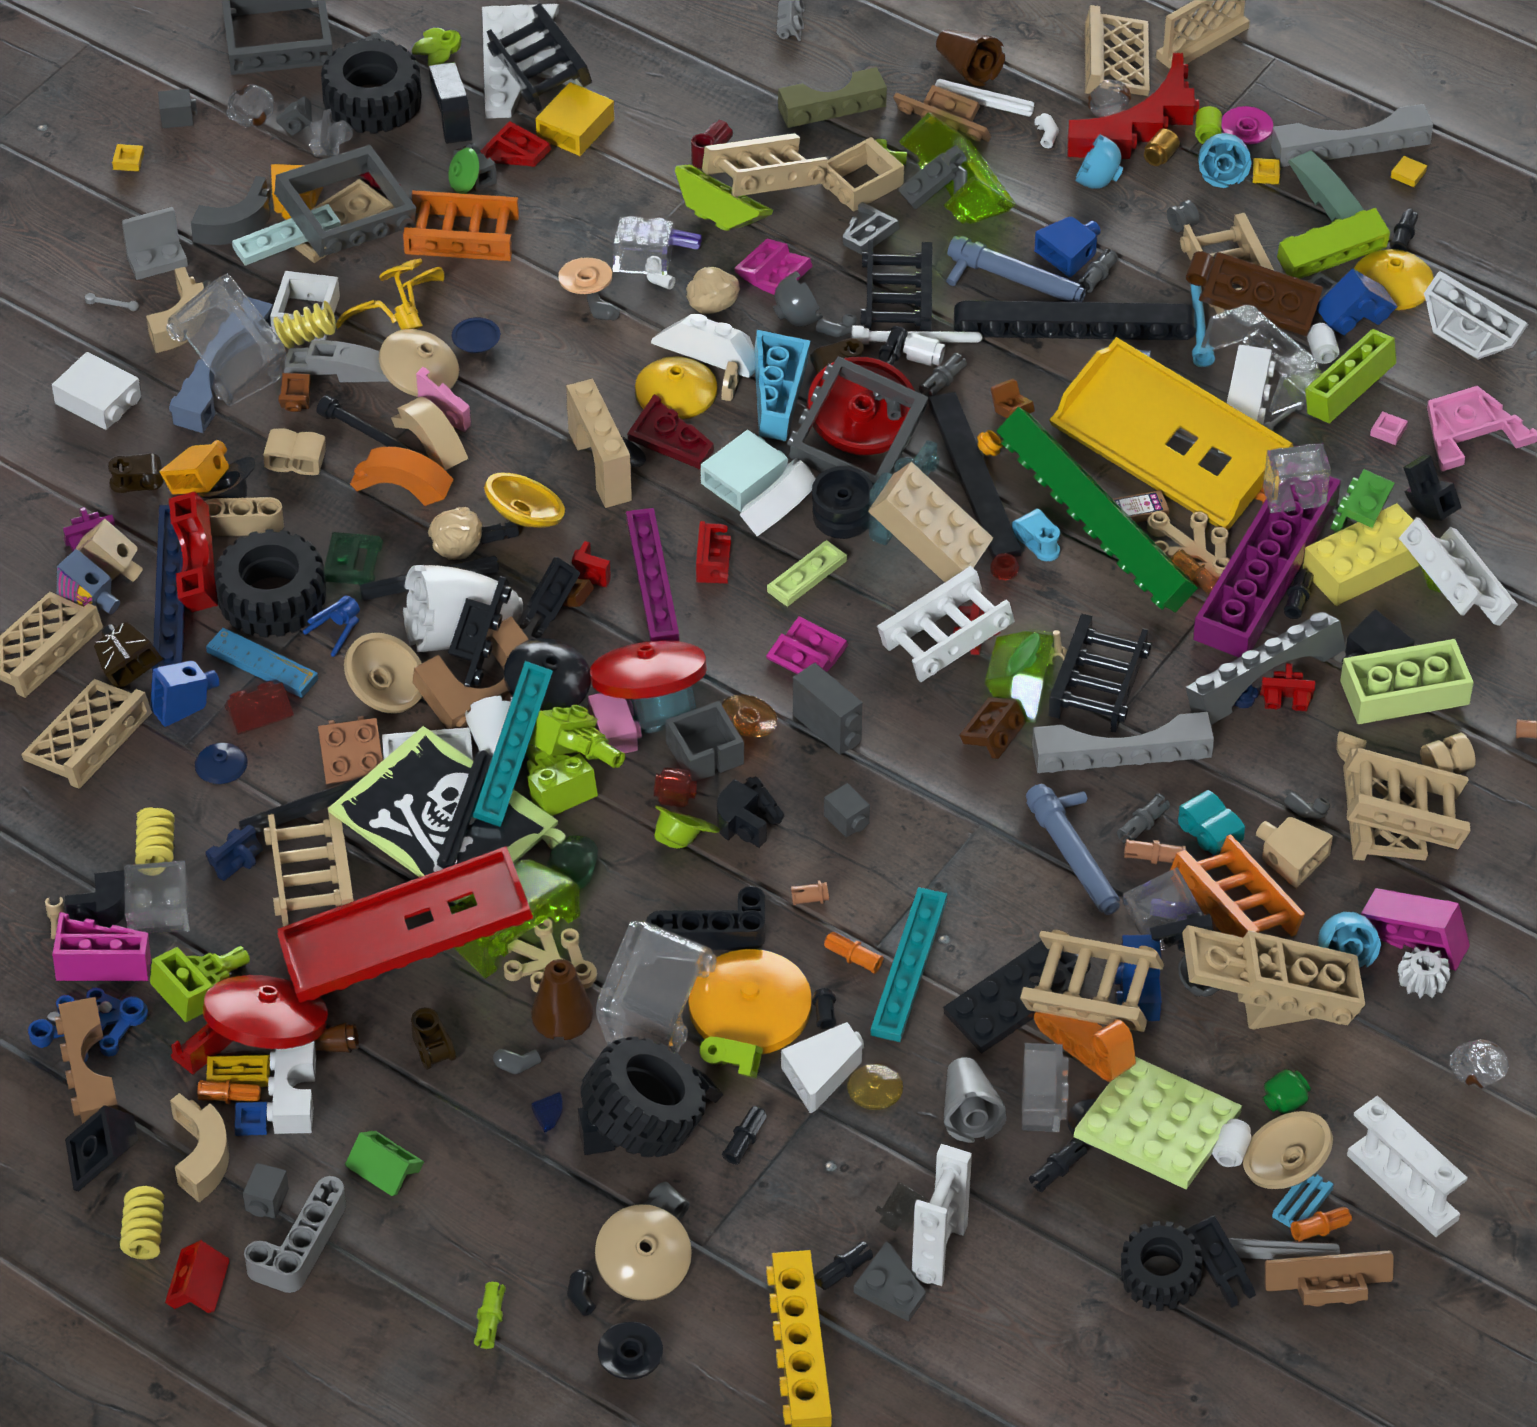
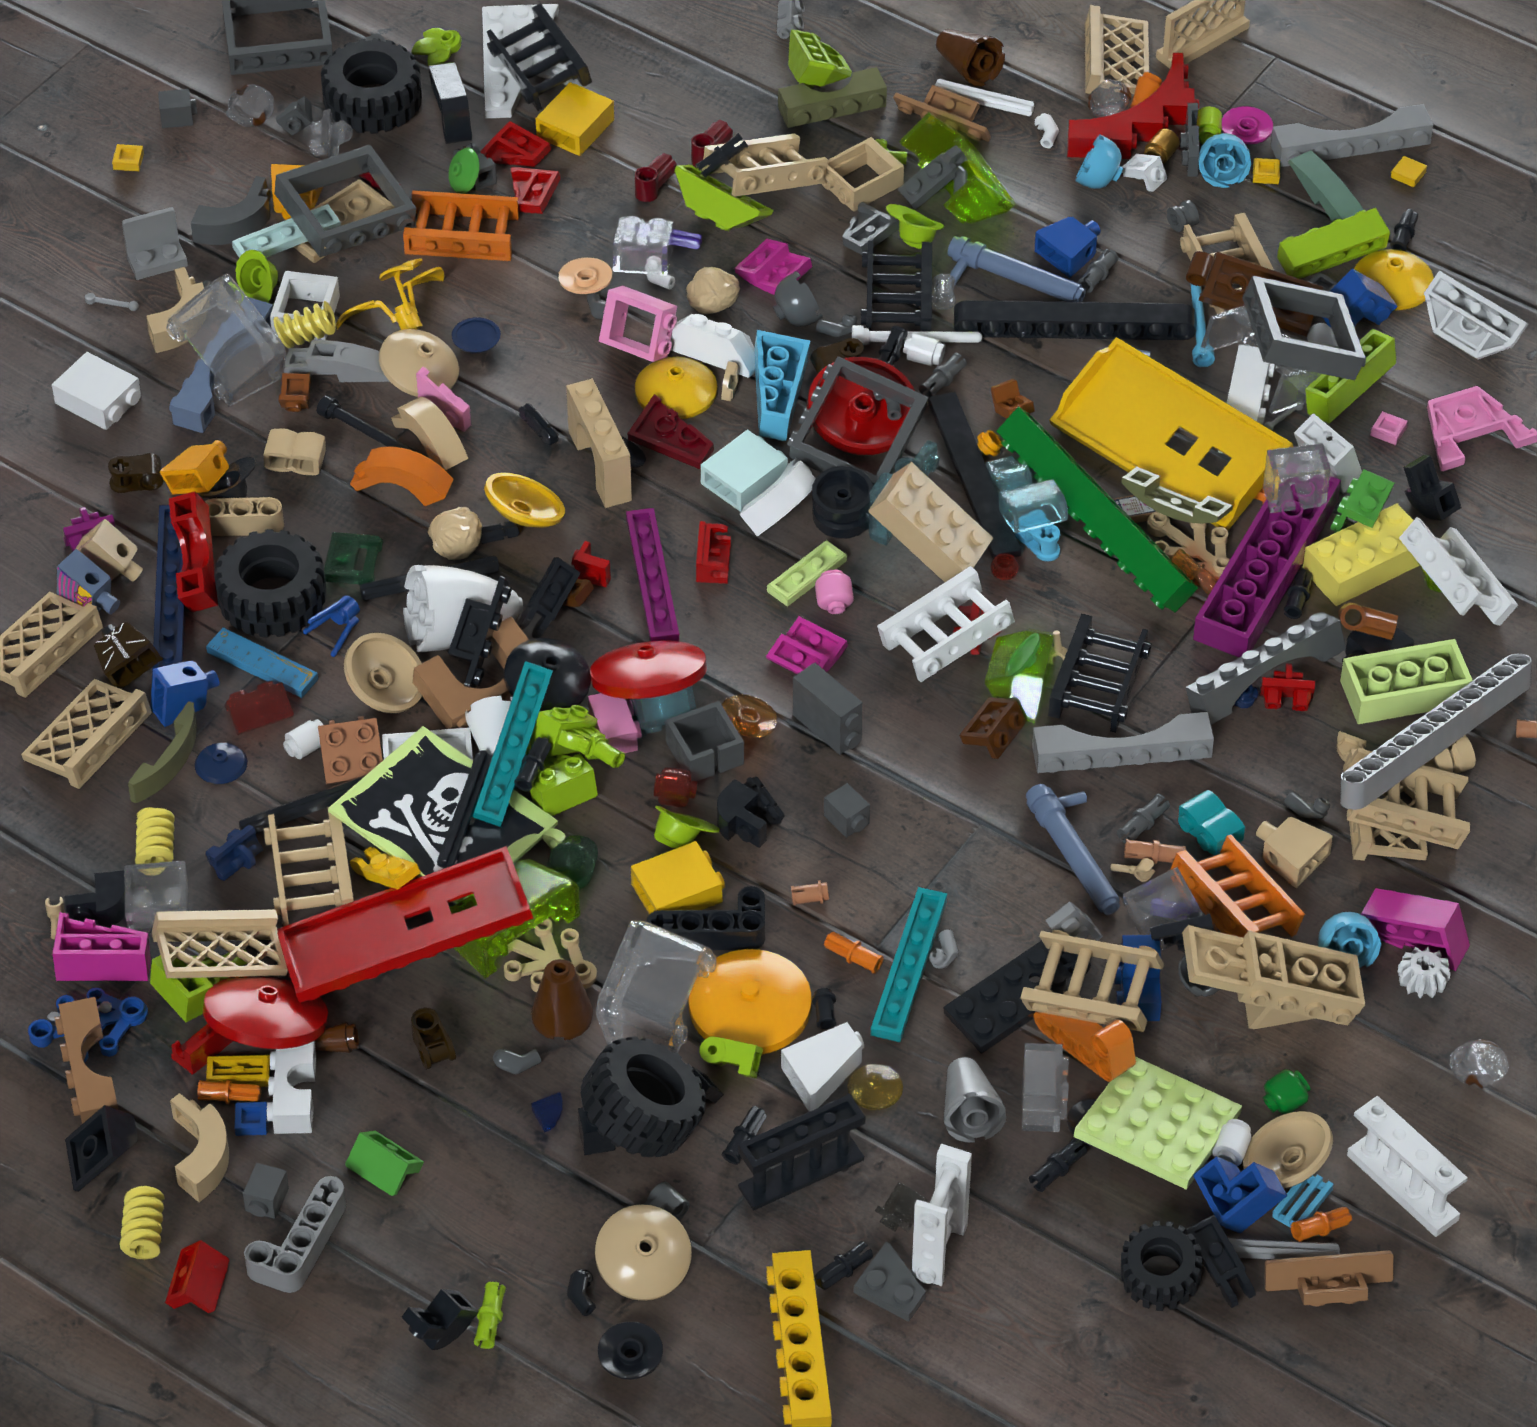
(151, 778): none -> olive slope
(219, 928): none -> tan fence
(256, 275): none -> lime piece
(303, 739): none -> white brick
(385, 868): none -> yellow hinge
(442, 1320): none -> black brick
(533, 764): none -> black axle
(534, 188): none -> red wing
(538, 424): none -> black axle
(615, 317): none -> bright pink window
(653, 176): none -> dark red piece
(678, 880): none -> yellow brick
(721, 155): none -> black pin
(796, 1137): none -> black fence
(815, 61): none -> lime wedge
(834, 591): none -> bright pink head
(914, 226): none -> lime piece
(943, 287): none -> clear bush
(948, 951): none -> light grey arm
(1021, 501): none -> clear light blue plate
(1073, 922): none -> light grey hinge
(1142, 872): none -> tan hand
(1146, 86): none -> orange cone
(1146, 488): none -> olive slope
(1147, 168): none -> white bracket
(1190, 141): none -> dark grey wing
(1239, 1196): none -> blue brick
(1338, 362): none -> dark grey window
(1339, 452): none -> white window
(1371, 621): none -> dark orange piece
(1435, 731): none -> light grey beam

